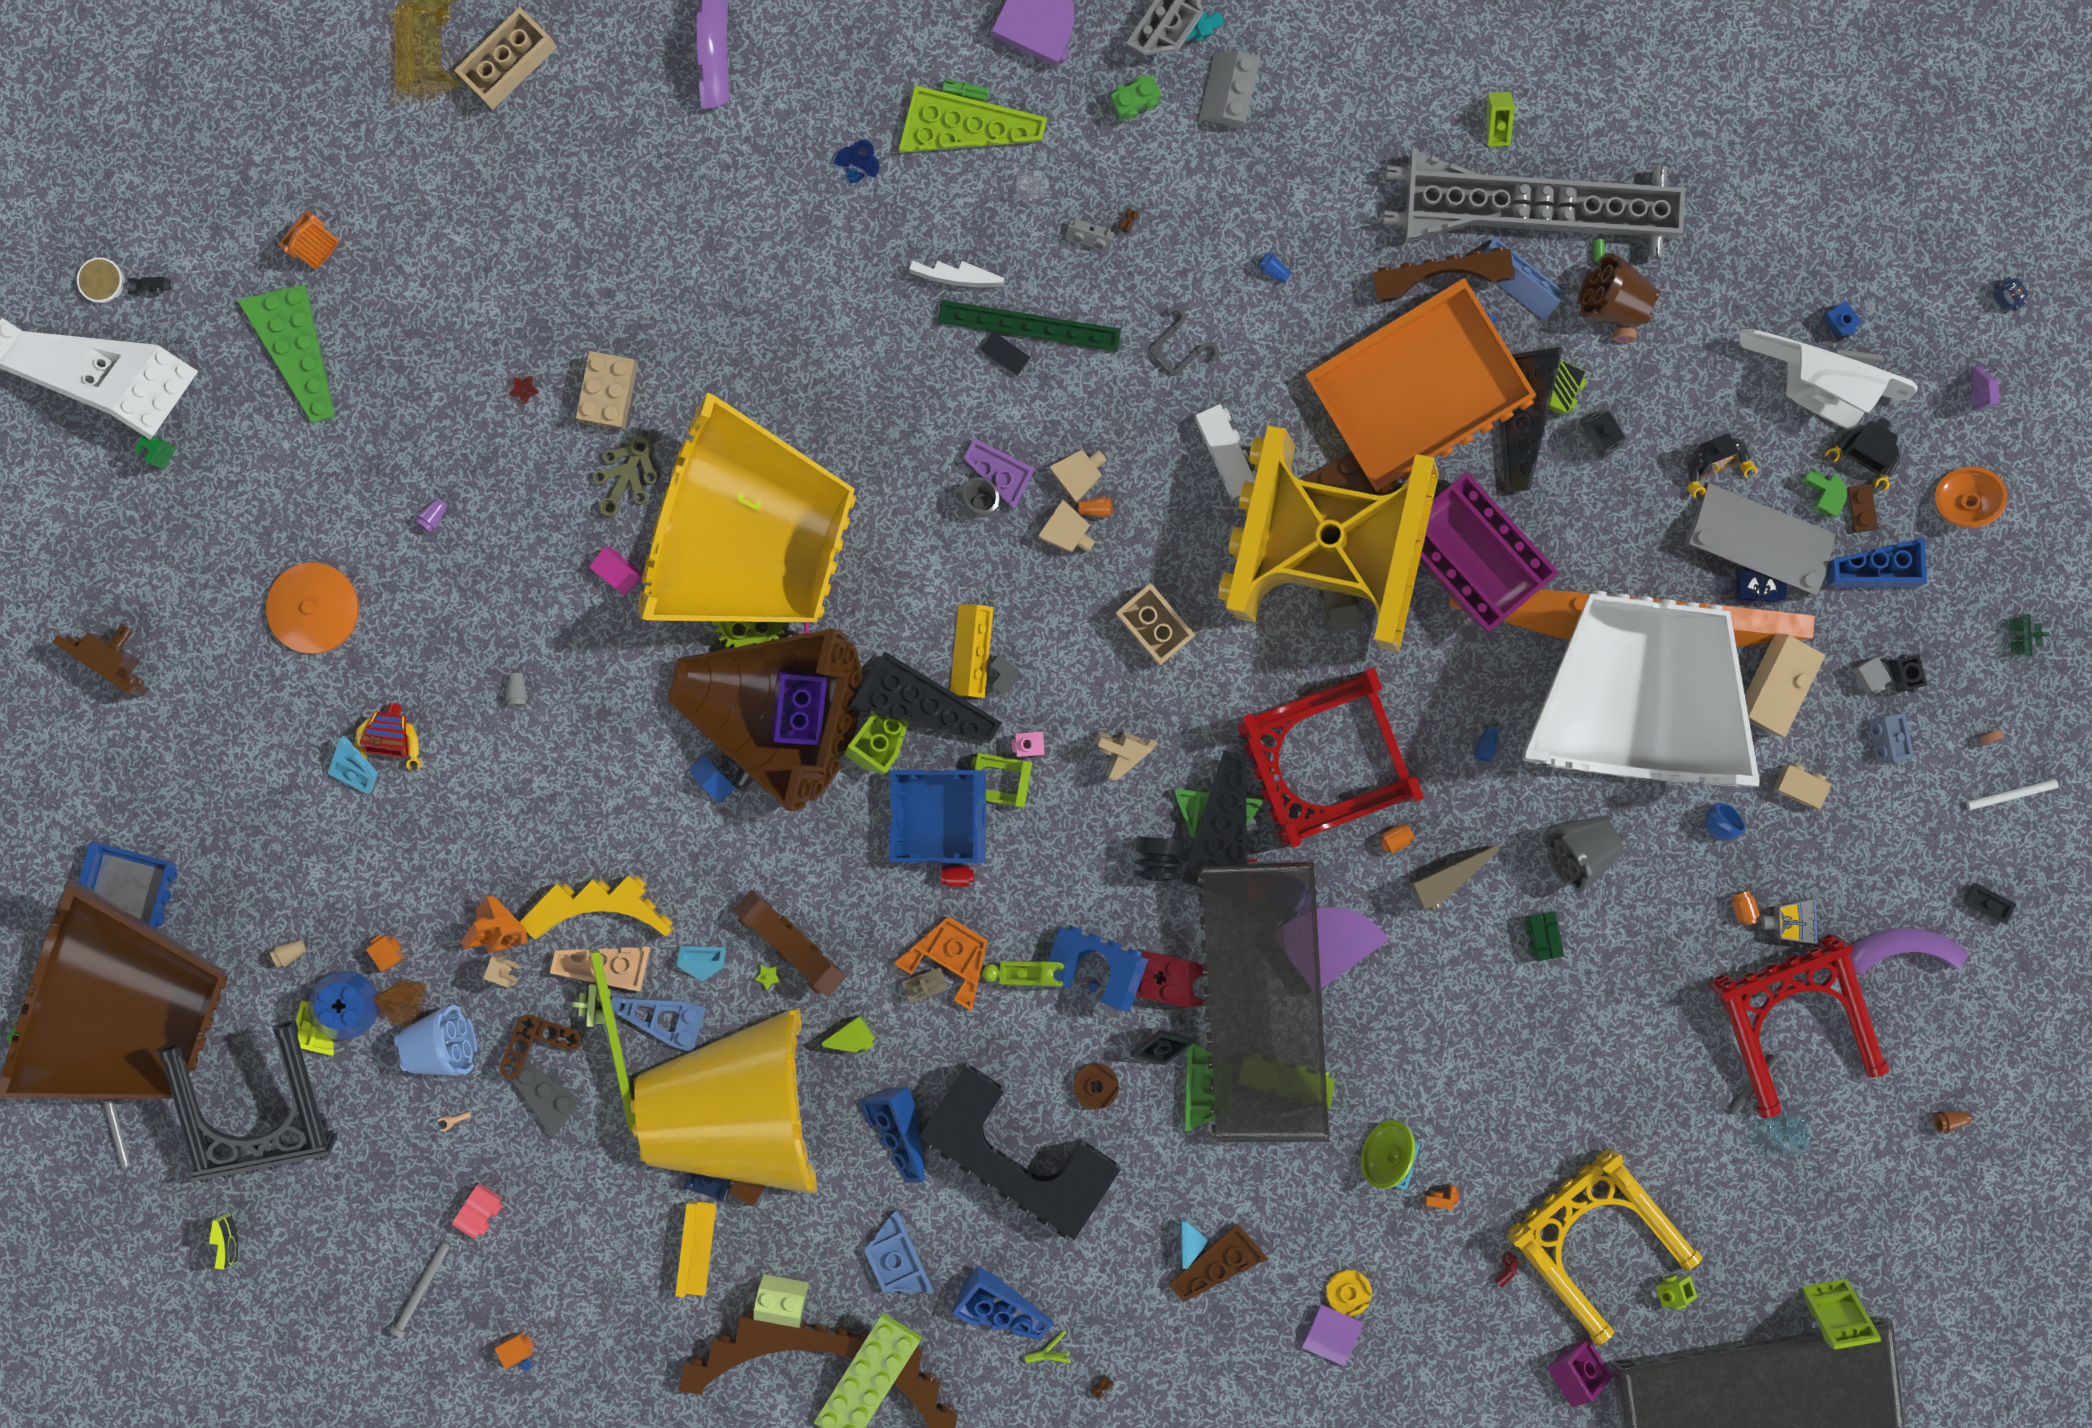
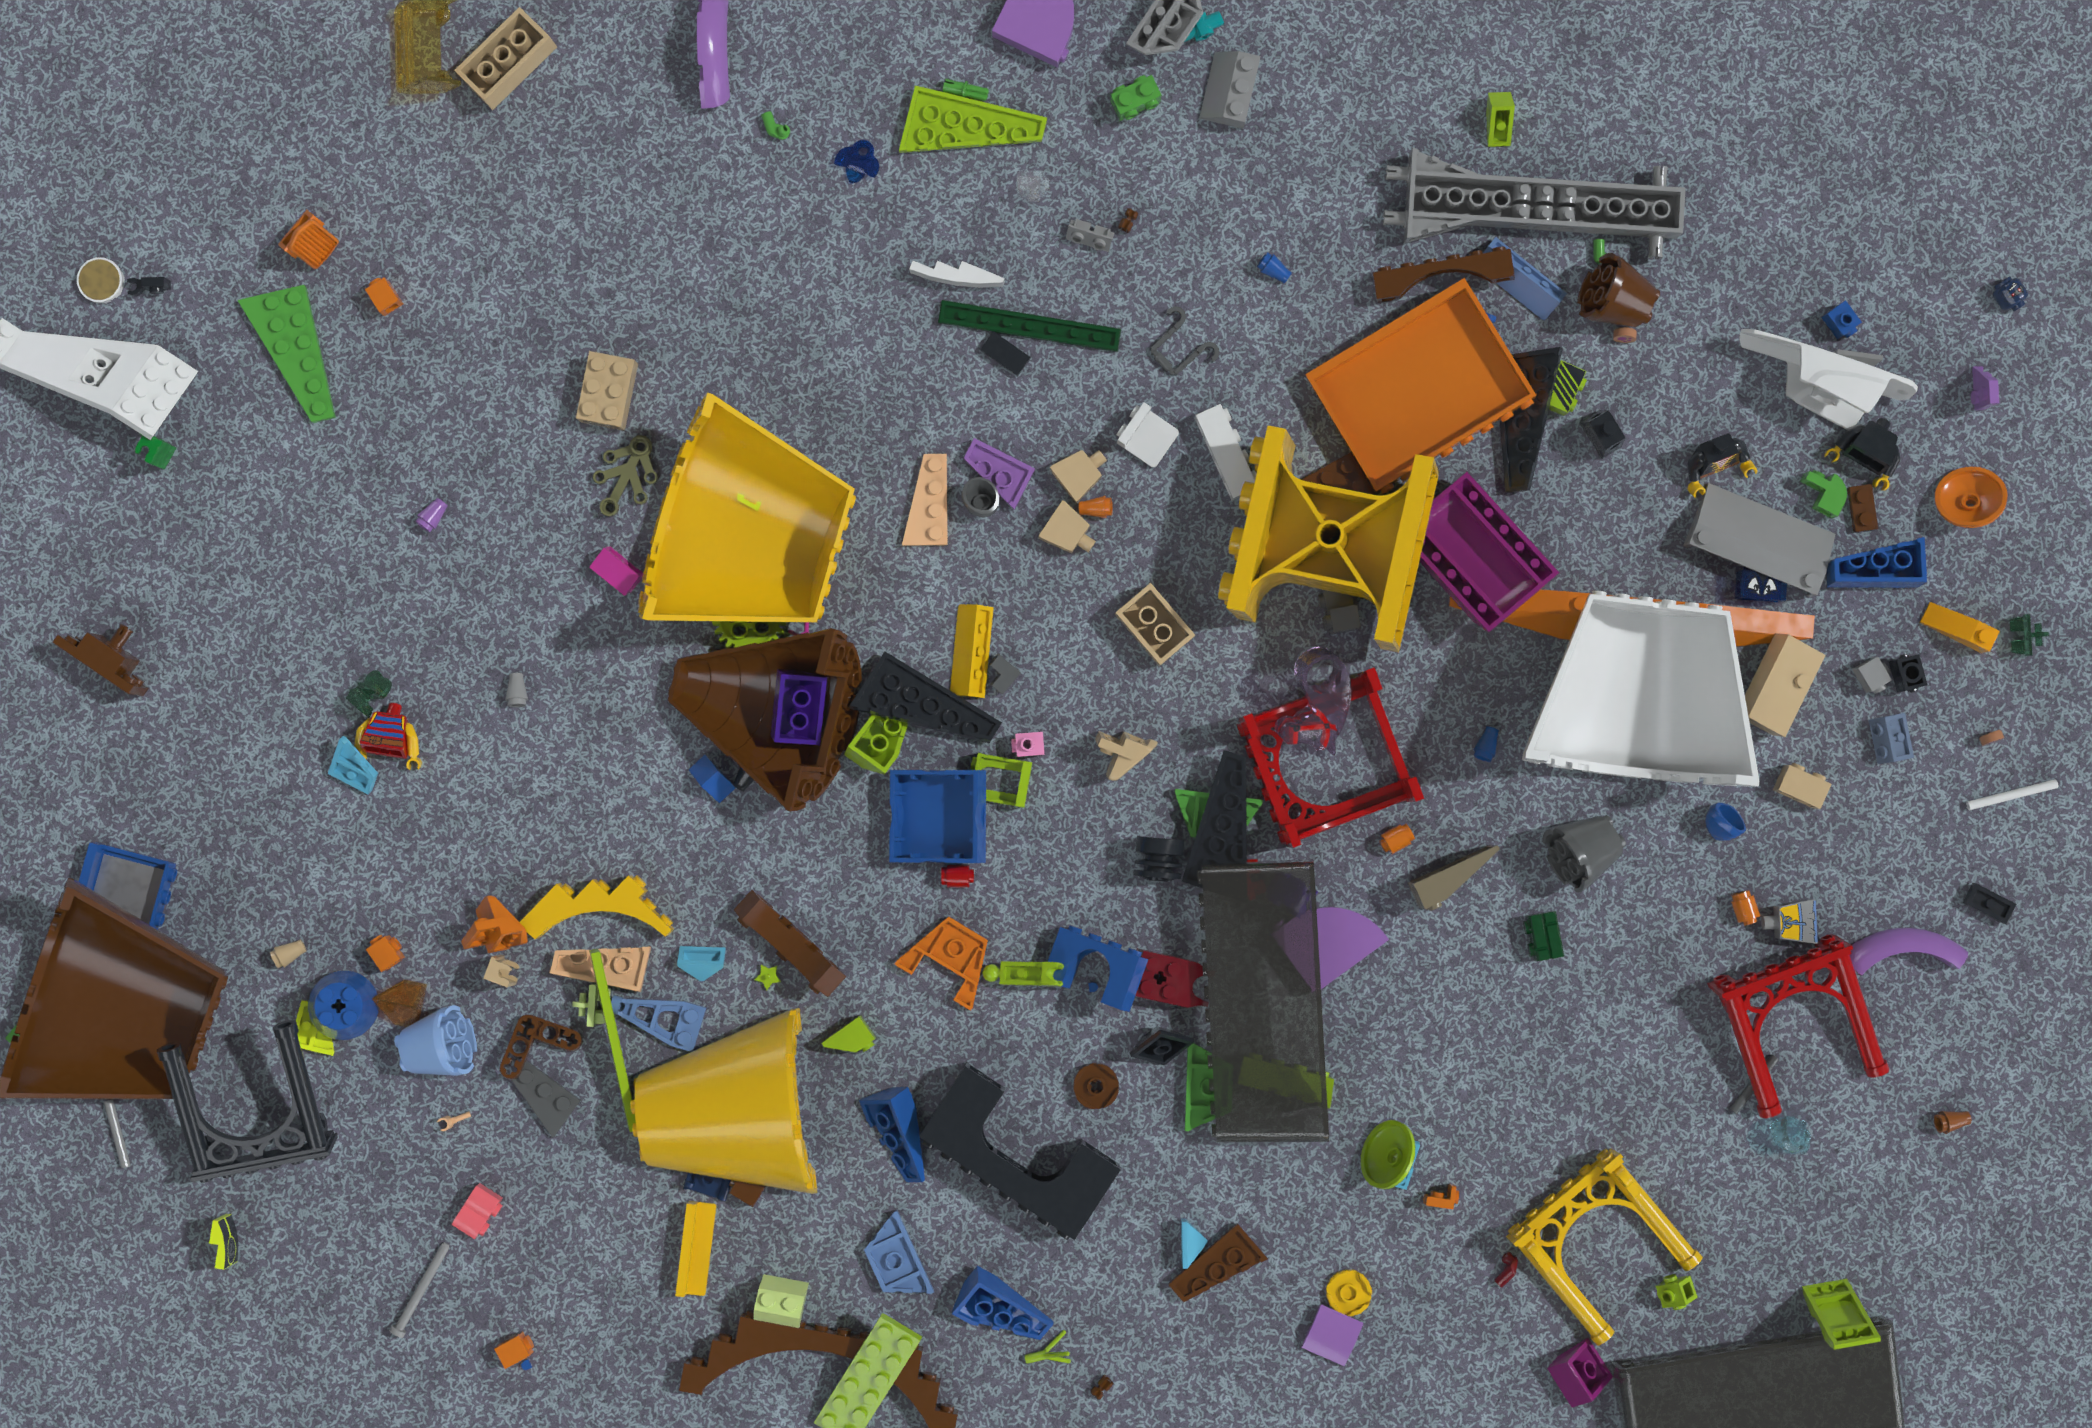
(312, 608): orange dish -> none
(374, 687): none -> clear green leg
(383, 296): none -> orange brick
(530, 389): clear red plate -> none
(773, 129): none -> bright green arm
(925, 985): dark tan hips -> none
(928, 510): none -> light nougat wing
(1147, 435): none -> white bracket
(1327, 704): none -> clear purple animal
(1960, 627): none -> light orange slope

